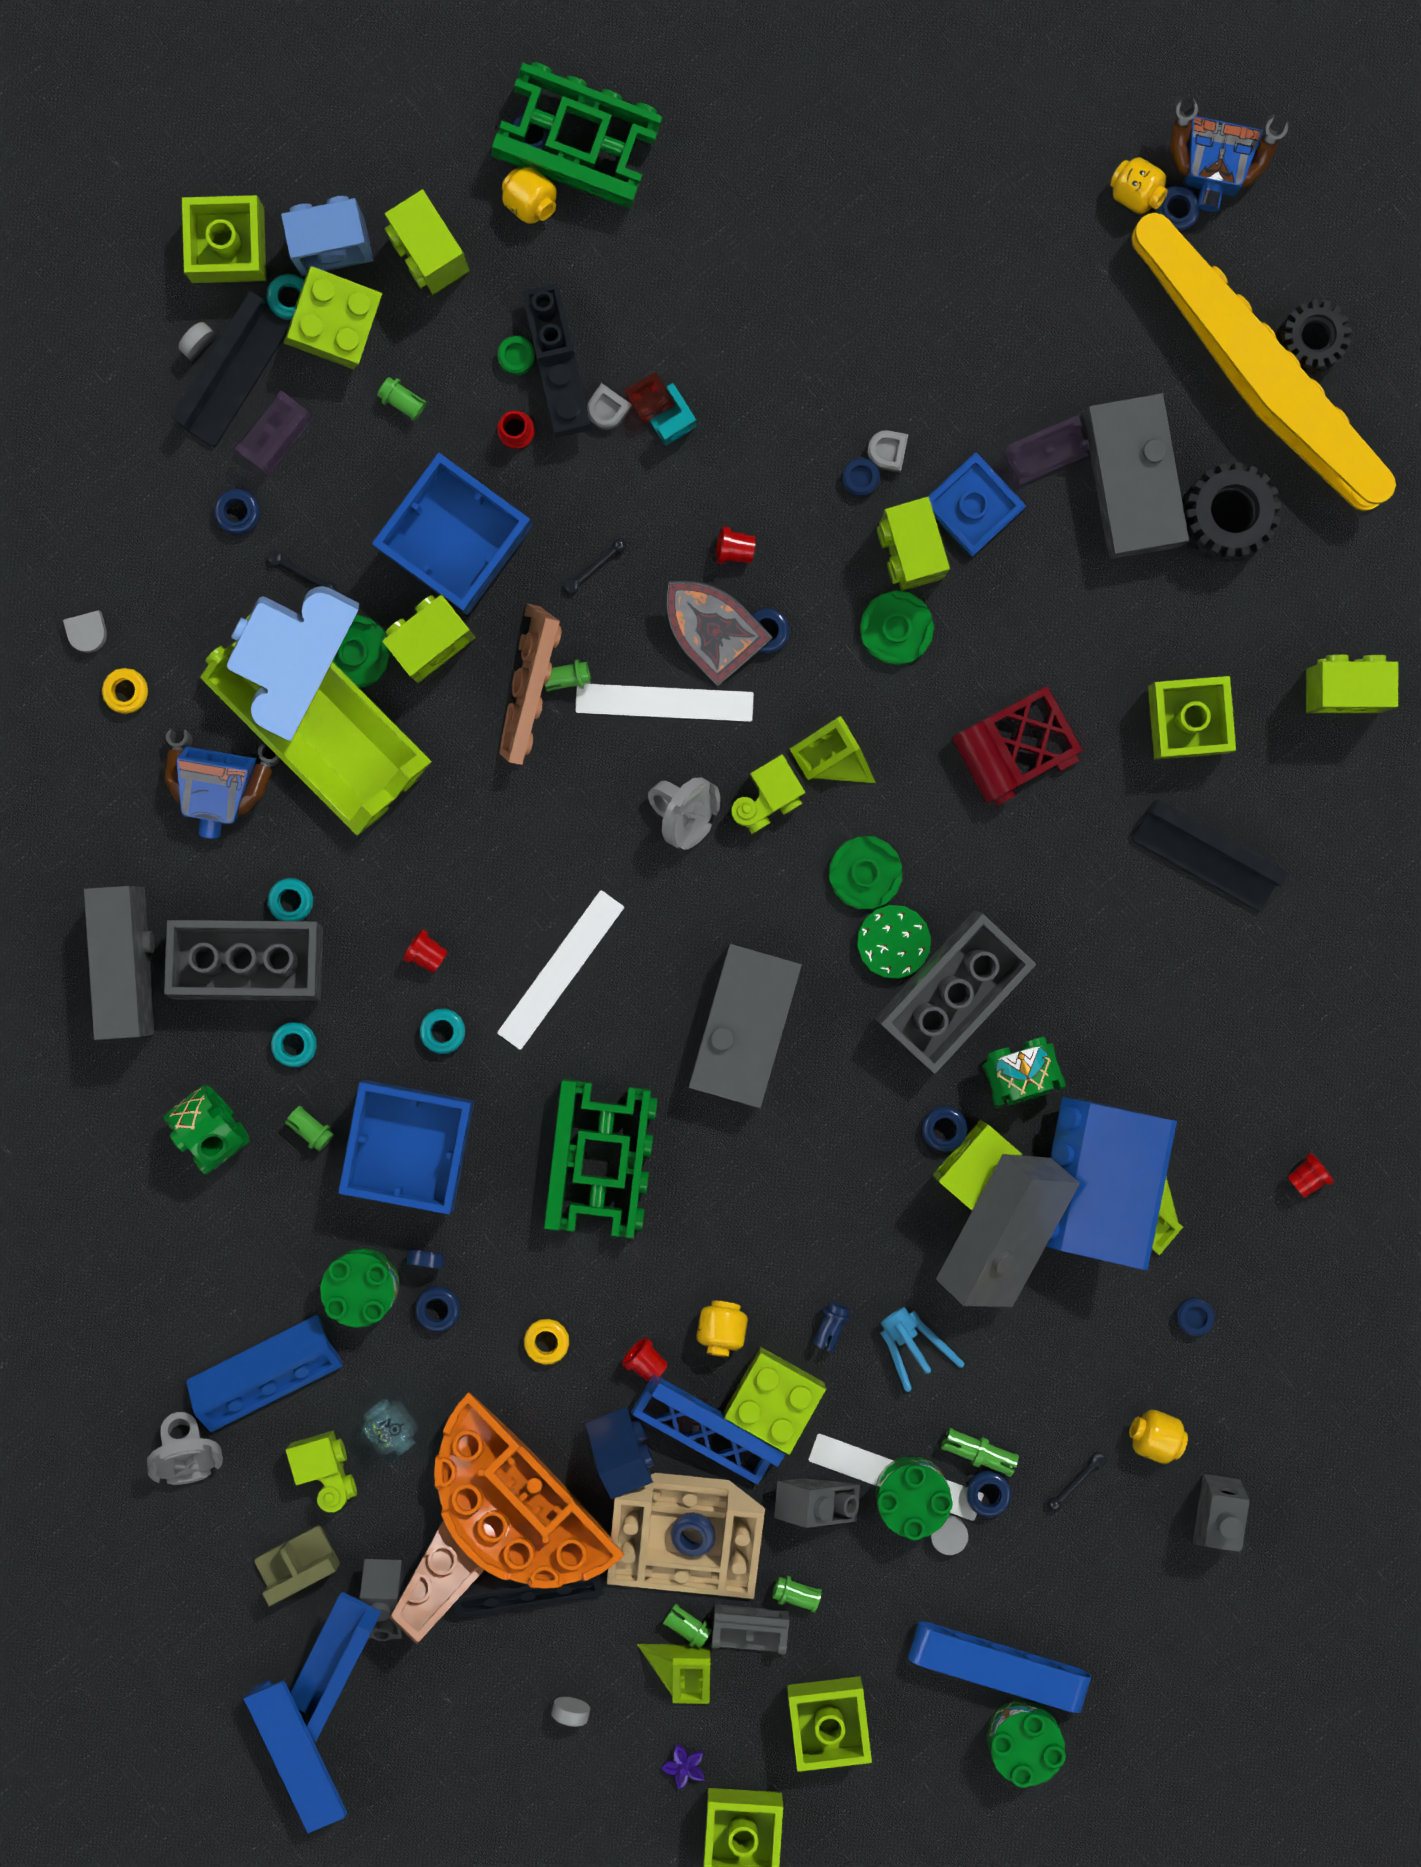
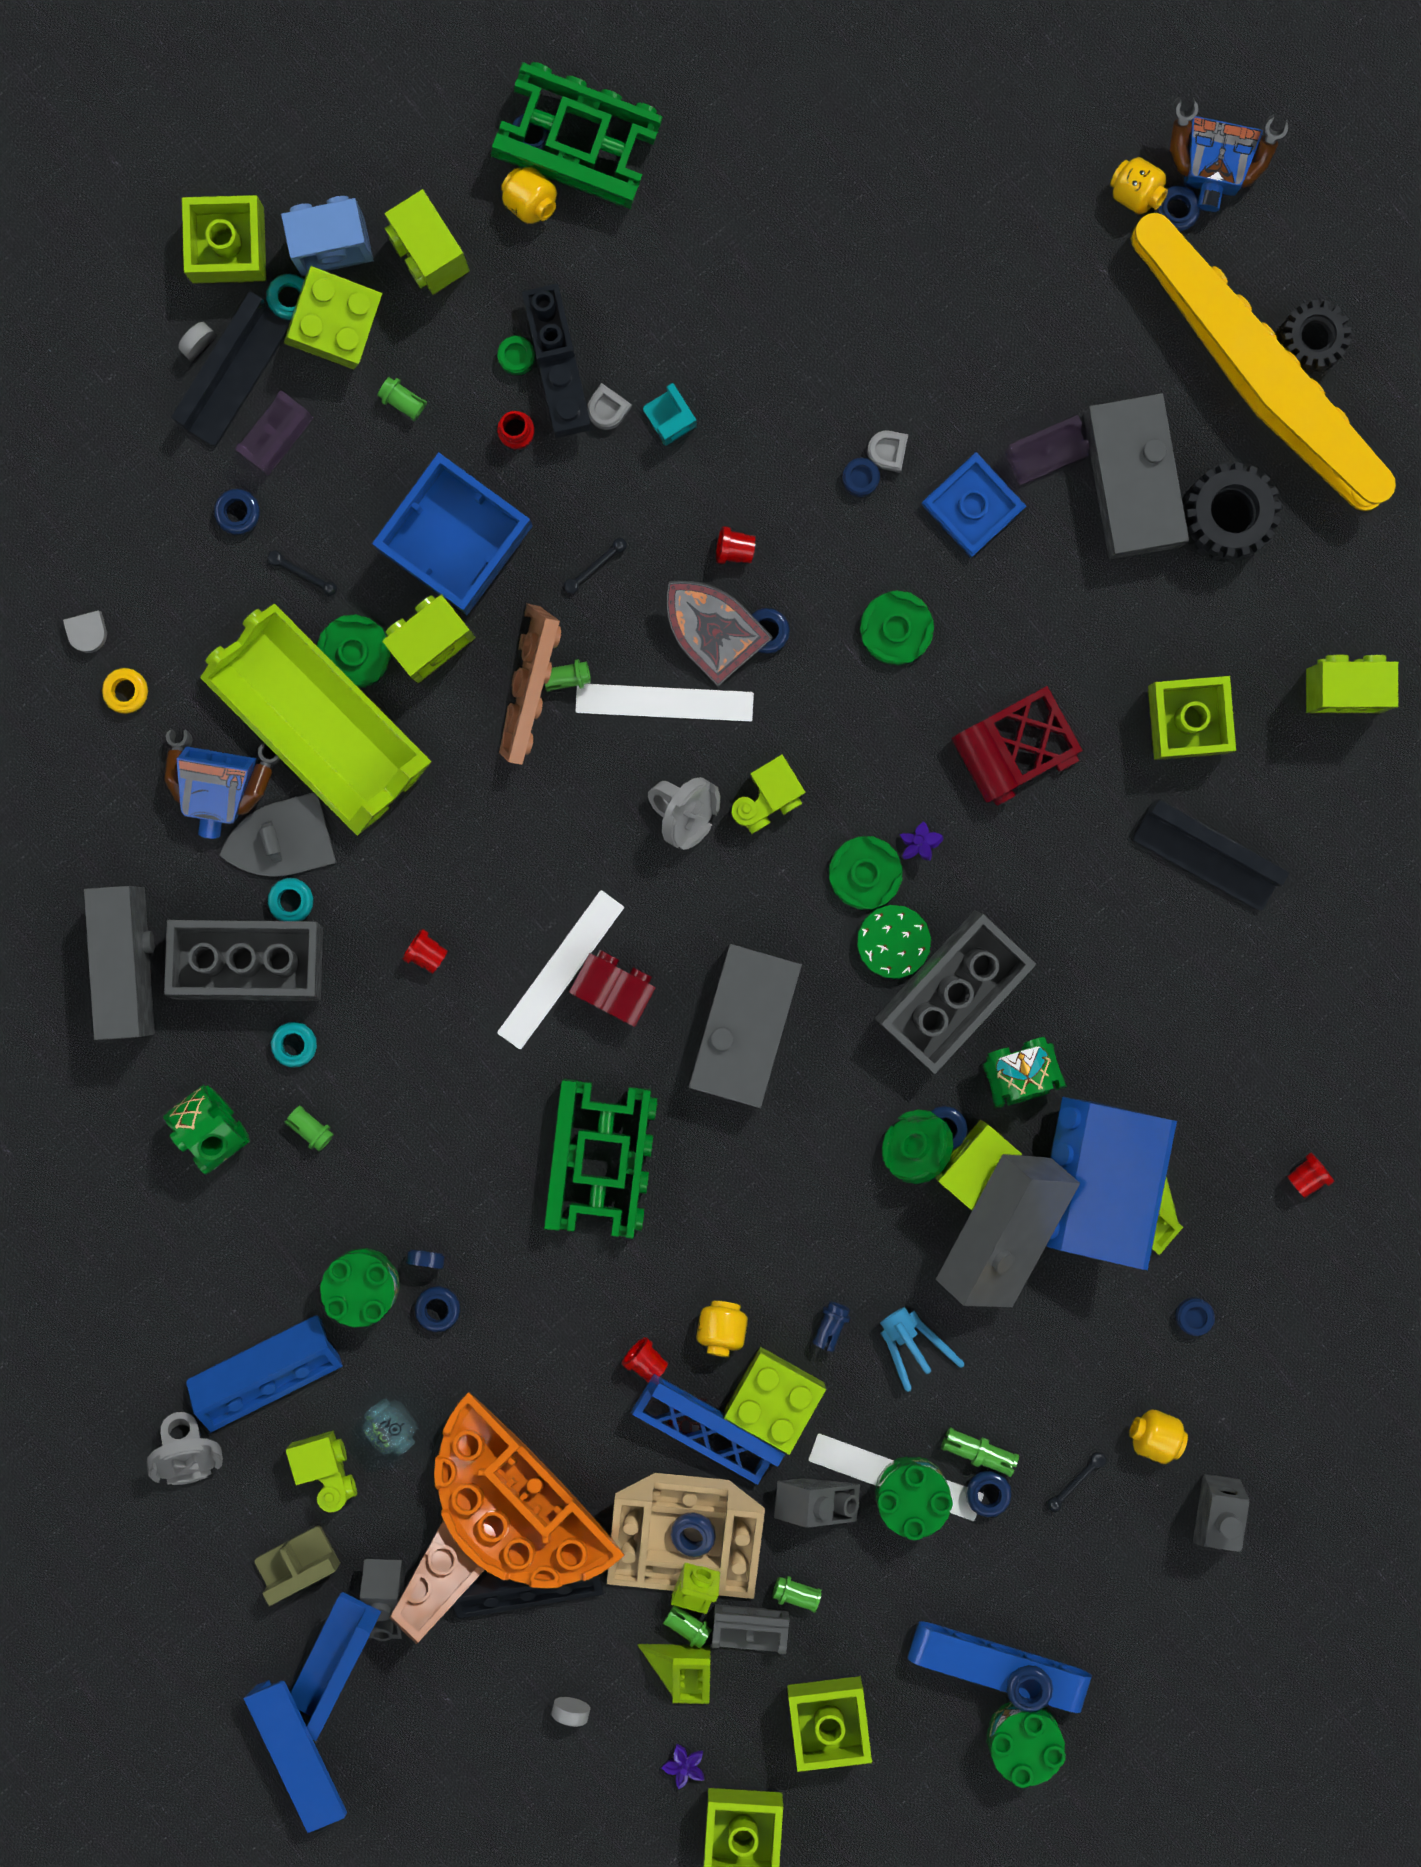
(281, 839): none -> dark grey shield
(289, 654): light blue brick -> none
(406, 1146): blue container -> none
(456, 1023): teal piece -> none
(546, 1357): yellow piece -> none
(613, 988): none -> dark red brick
(619, 1452): dark blue brick -> none
(649, 398): clear red tile -> none
(696, 1588): none -> lime bracket
(832, 755): lime slope -> none
(913, 544): lime brick -> none
(917, 1146): none -> green tile
(921, 842): none -> dark purple plant
(951, 1537): light grey tile -> none
(1029, 1704): none -> dark blue piece

